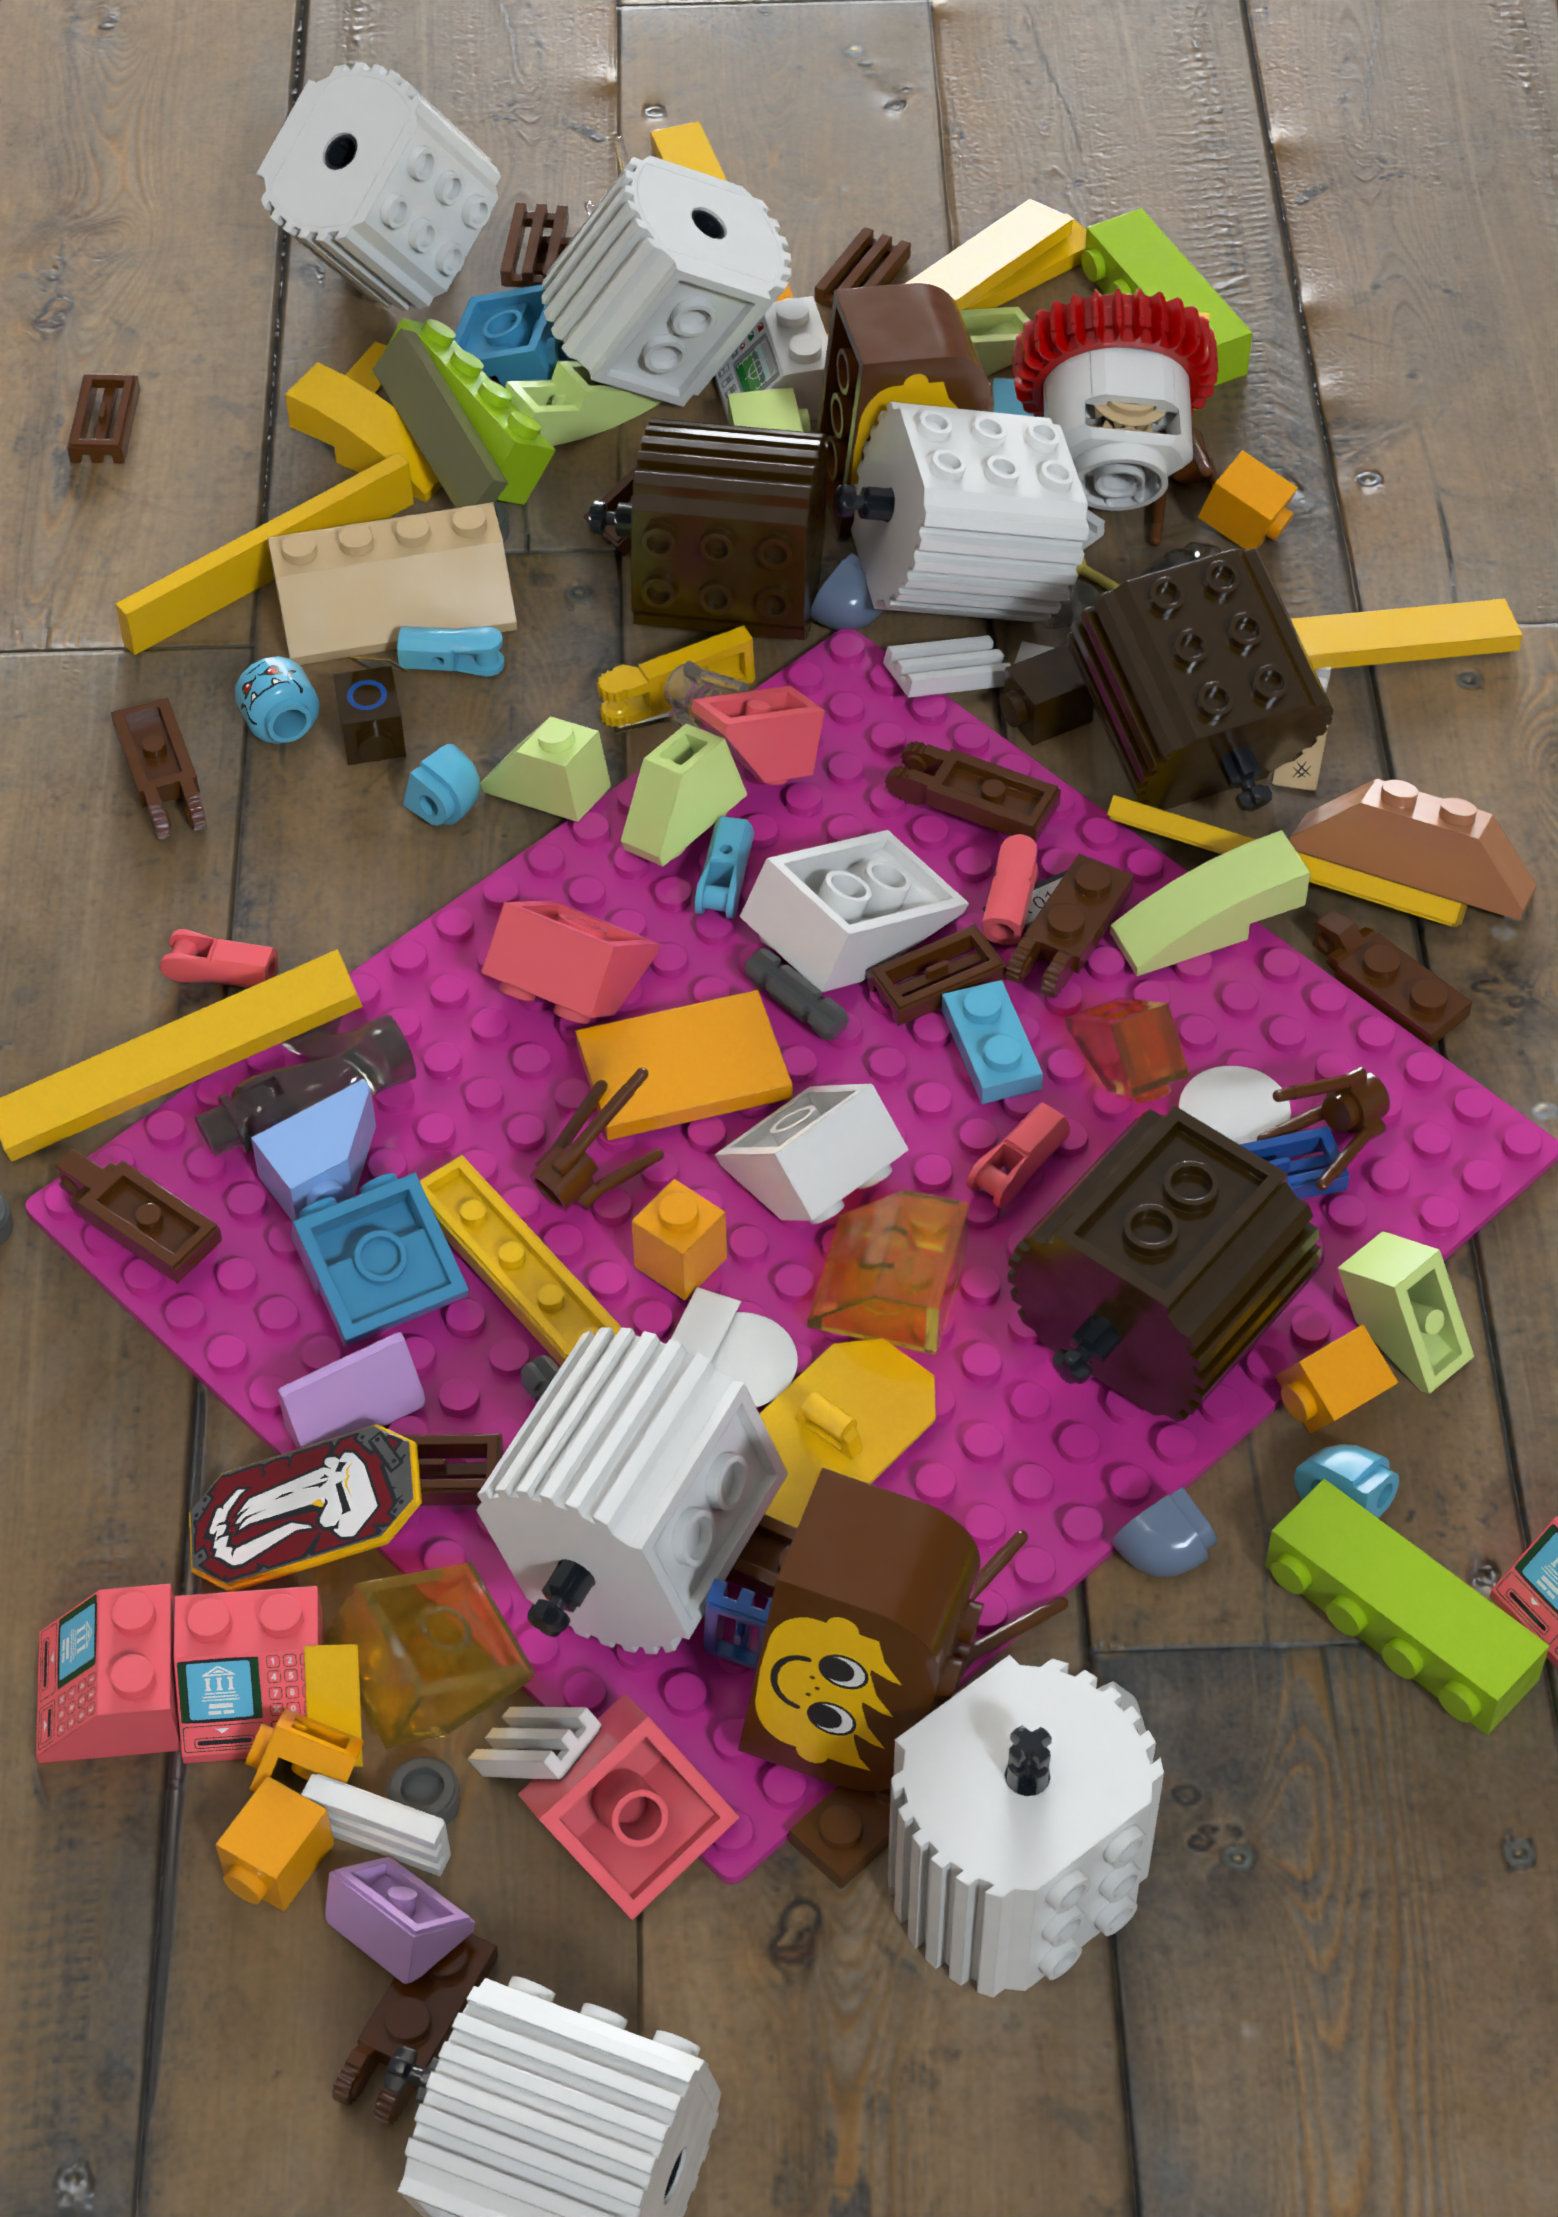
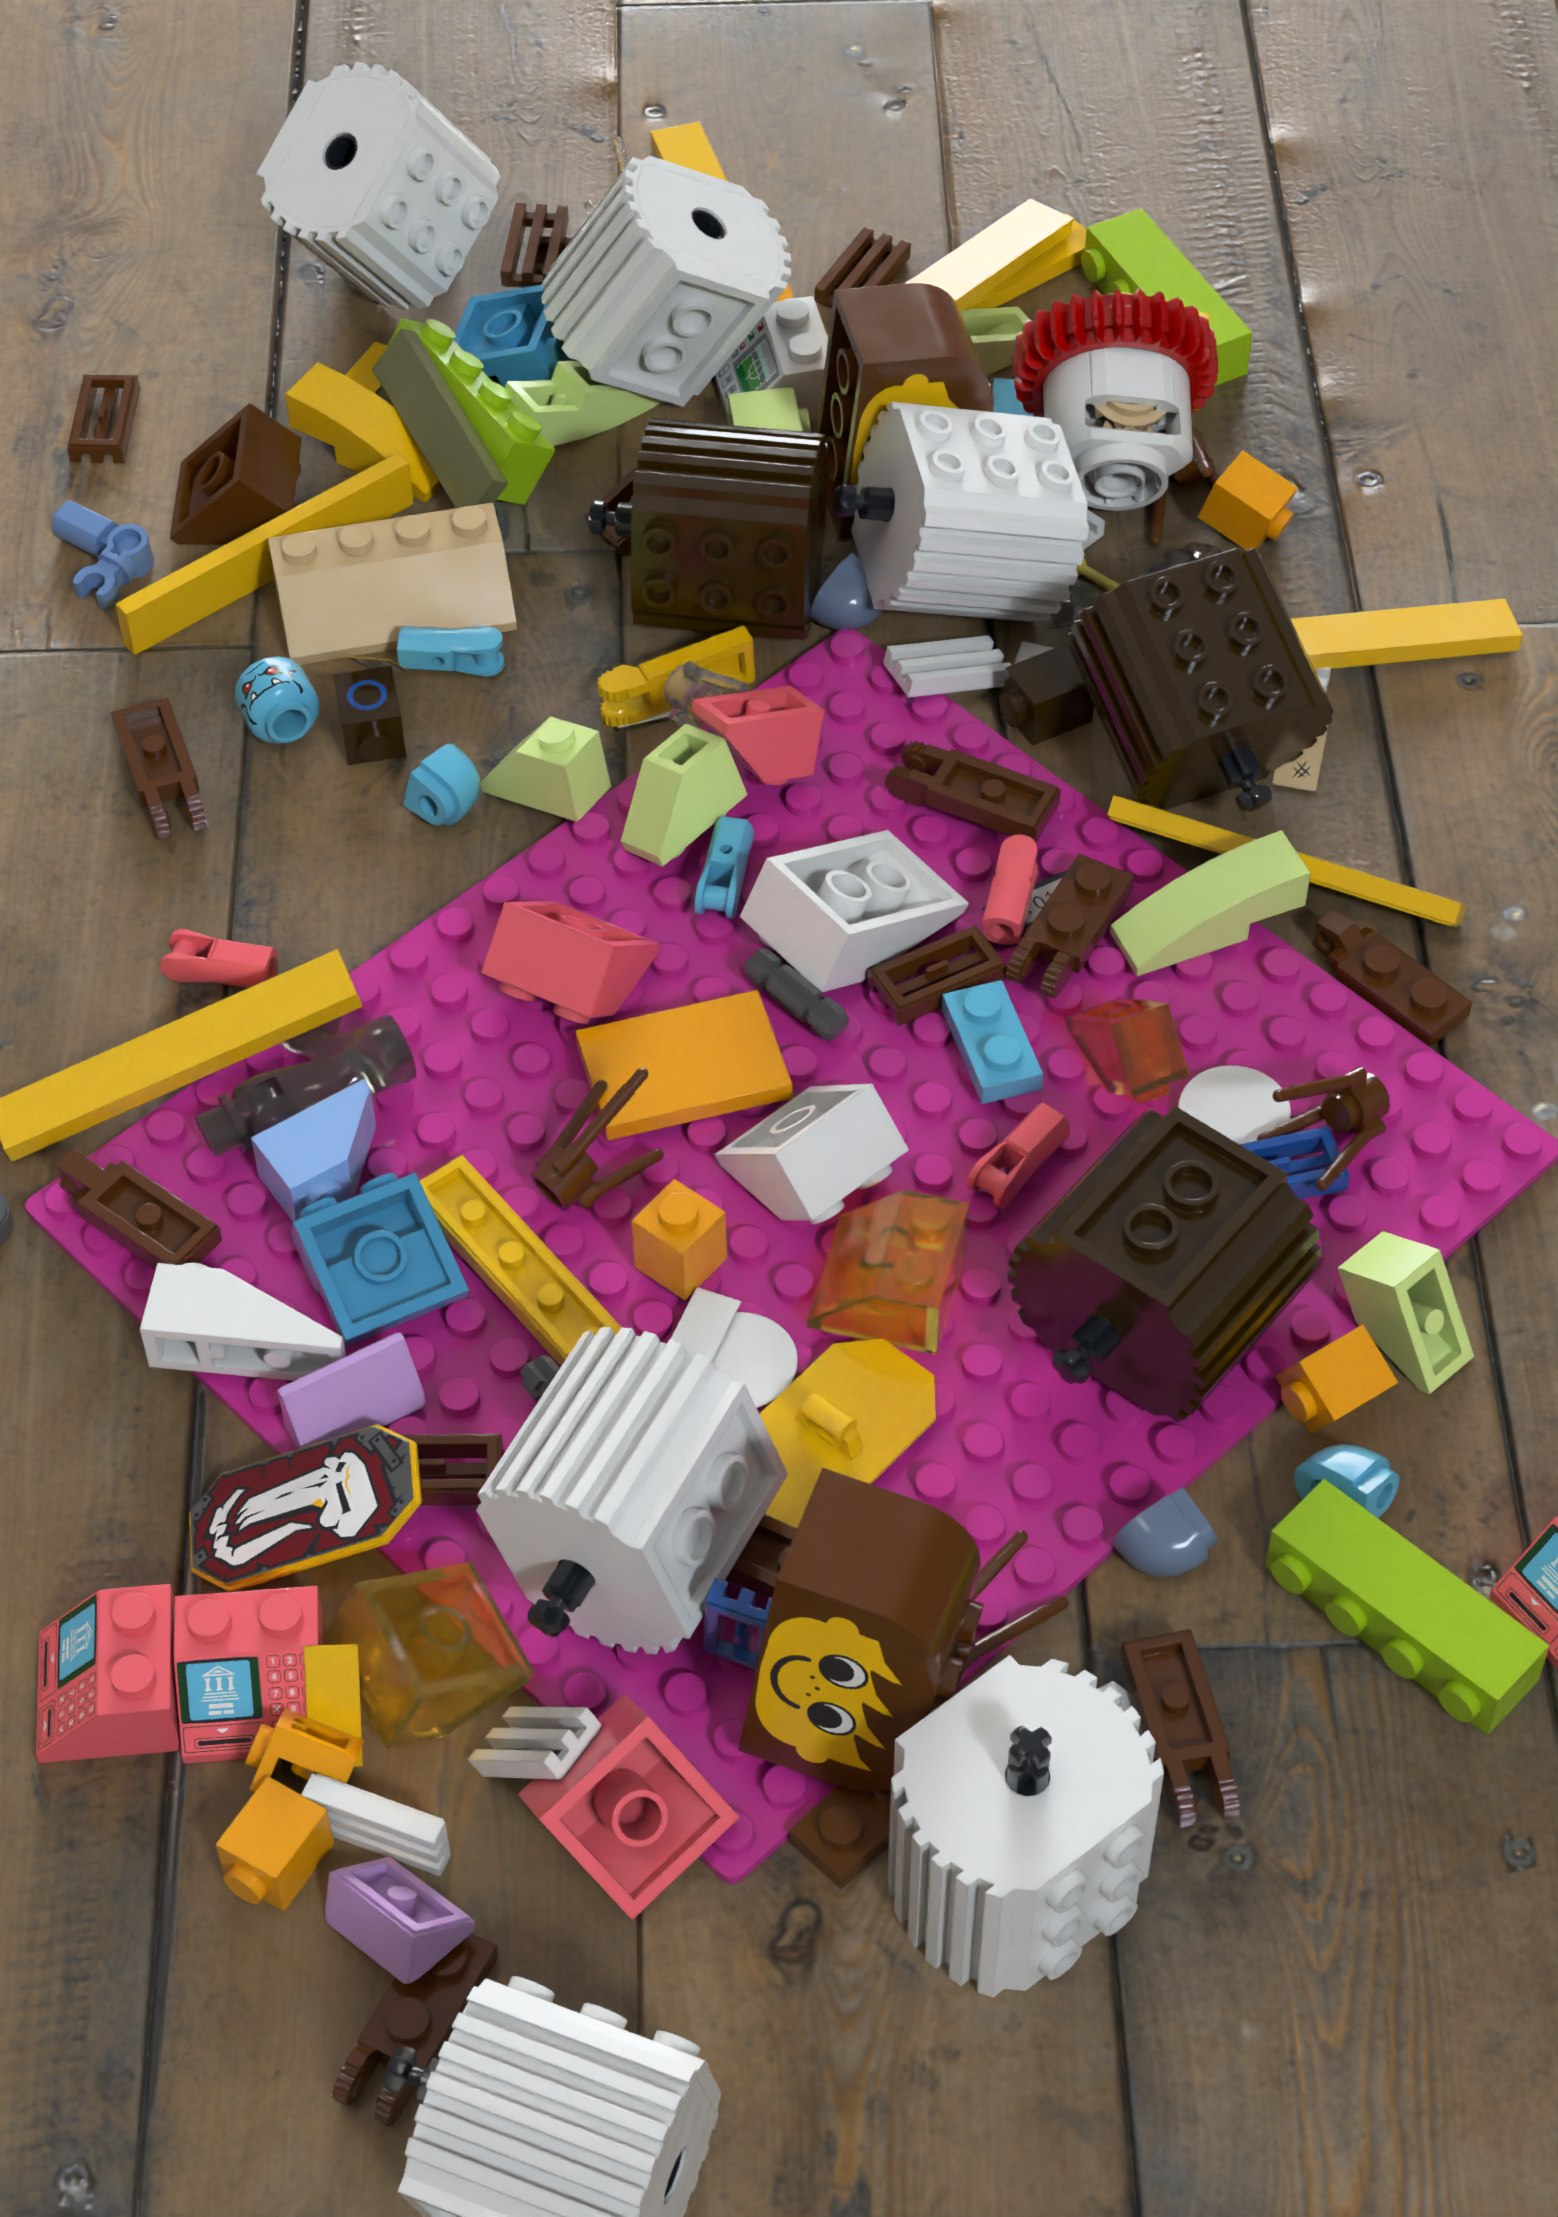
(121, 551): none -> medium blue bar
(225, 1326): none -> white slope
(236, 480): none -> reddish brown slope
(426, 1786): dark grey tile -> none
(1182, 1719): none -> reddish brown hinge
(1421, 844): nougat wedge -> none

